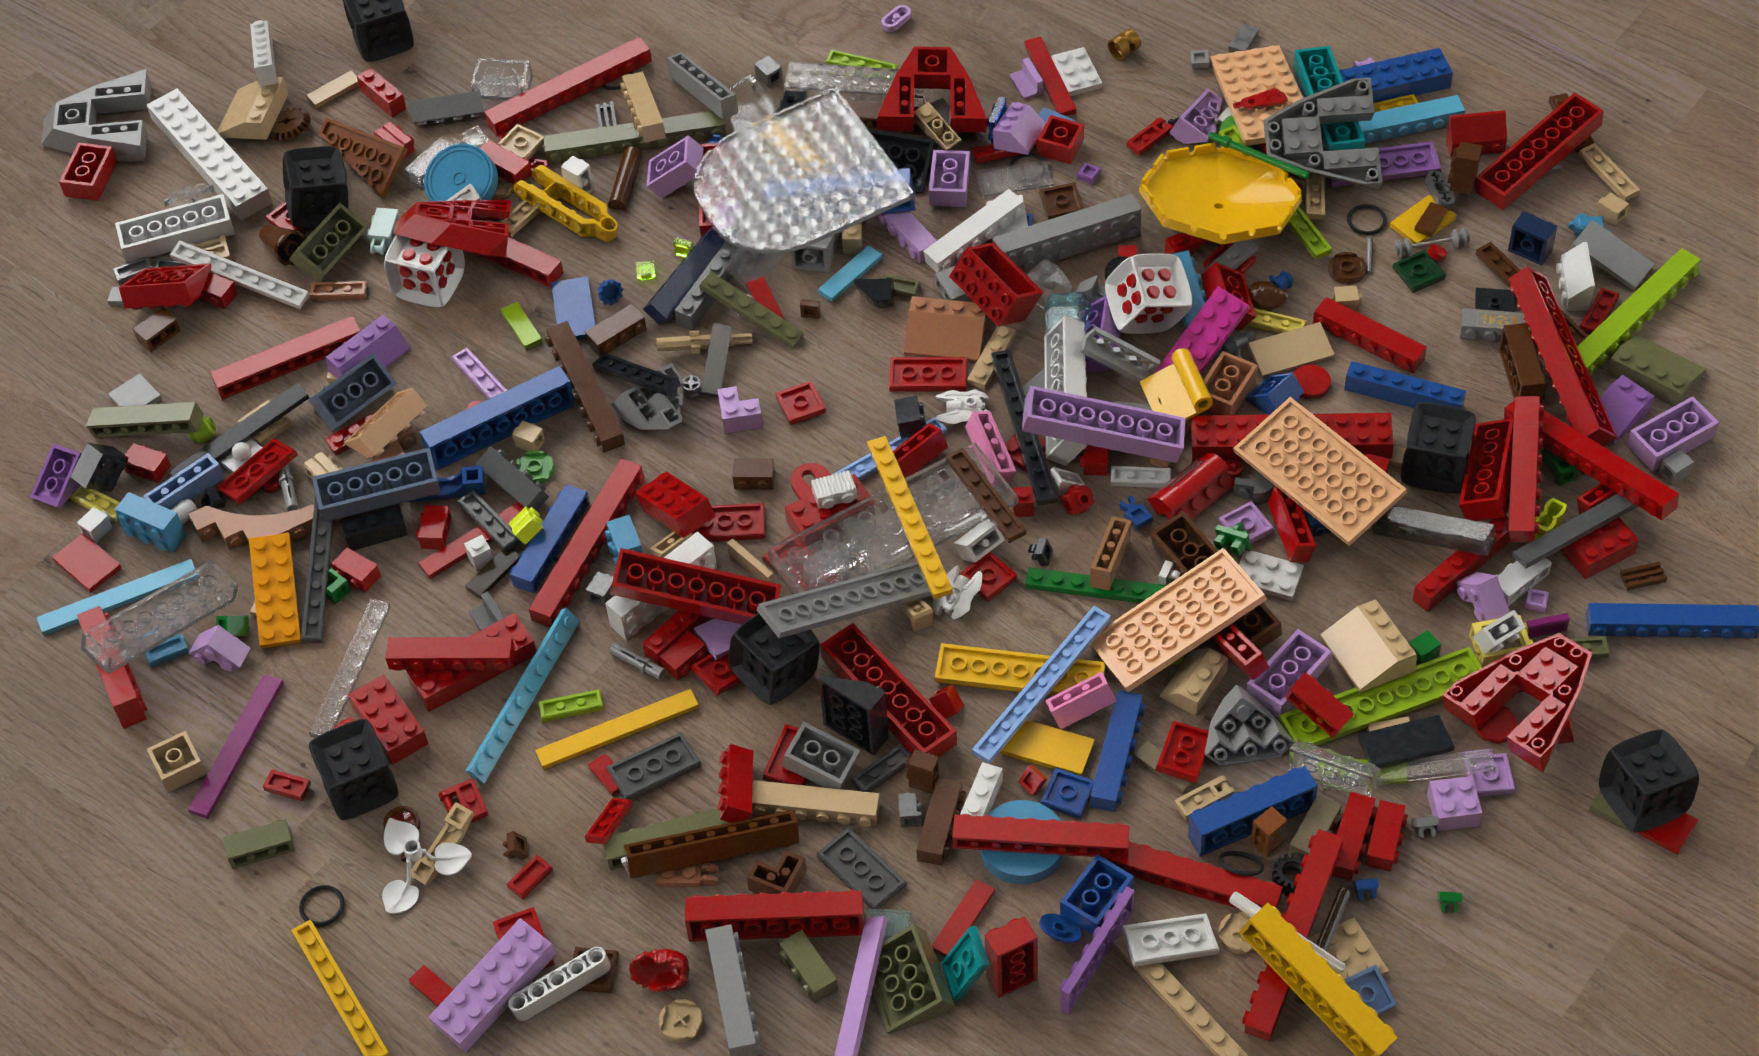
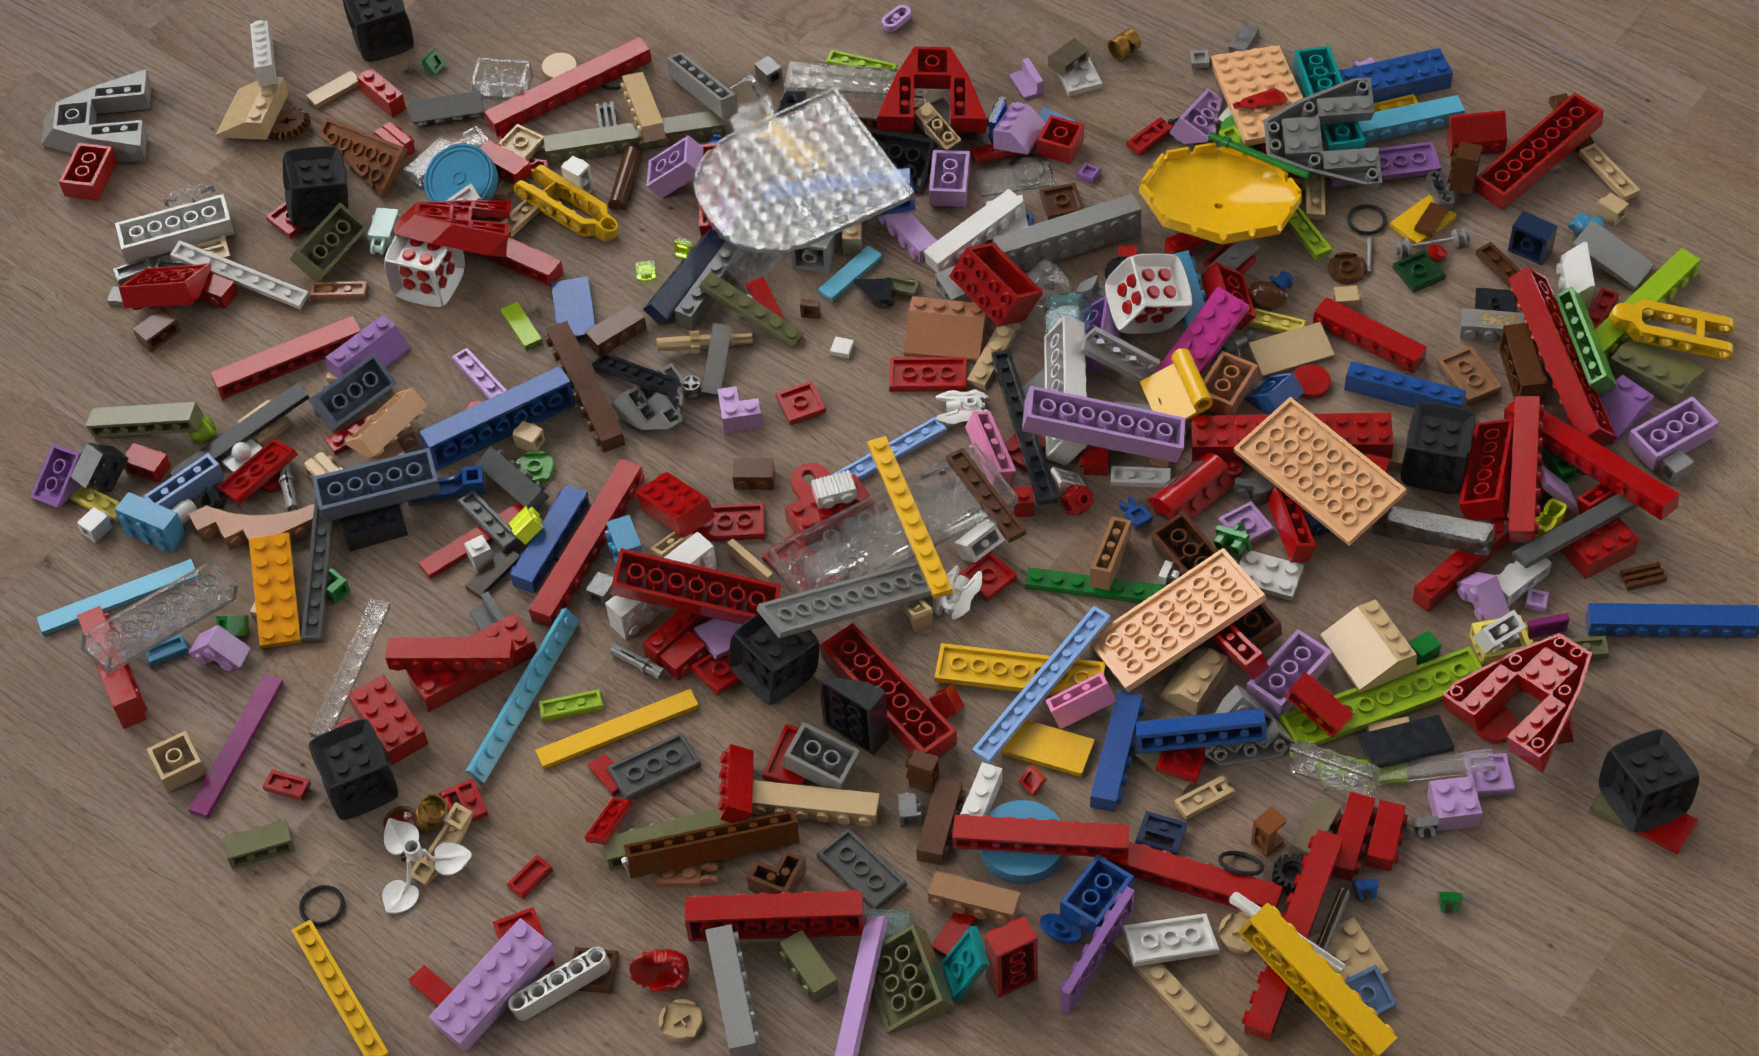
(86, 562): tile -> none
(135, 392): light grey tile -> none
(209, 154): white brick -> none
(281, 242): reddish brown cone -> none
(356, 569): brick -> none
(430, 813): none -> pearl gold wheel
(433, 62): none -> green tile
(434, 527): red brick -> none
(516, 846): reddish brown tile -> none
(557, 64): none -> tan tile
(610, 291): blue piece -> none
(842, 347): none -> white tile
(881, 770): dark grey tile -> none
(909, 416): black brick -> none
(920, 449): red brick -> none
(973, 898): none -> medium nougat brick
(1041, 551): black tile -> none
(1051, 78): red tile -> none
(1068, 57): none -> dark tan brick
(1068, 793): blue tile -> none
(1162, 828): none -> dark blue plate
(1201, 731): none -> blue brick
(1234, 817): blue brick -> none
(1469, 373): none -> medium nougat plate
(1556, 487): none -> lavender tile
(1585, 340): none -> bright green brick
(1631, 321): none -> yellow piece

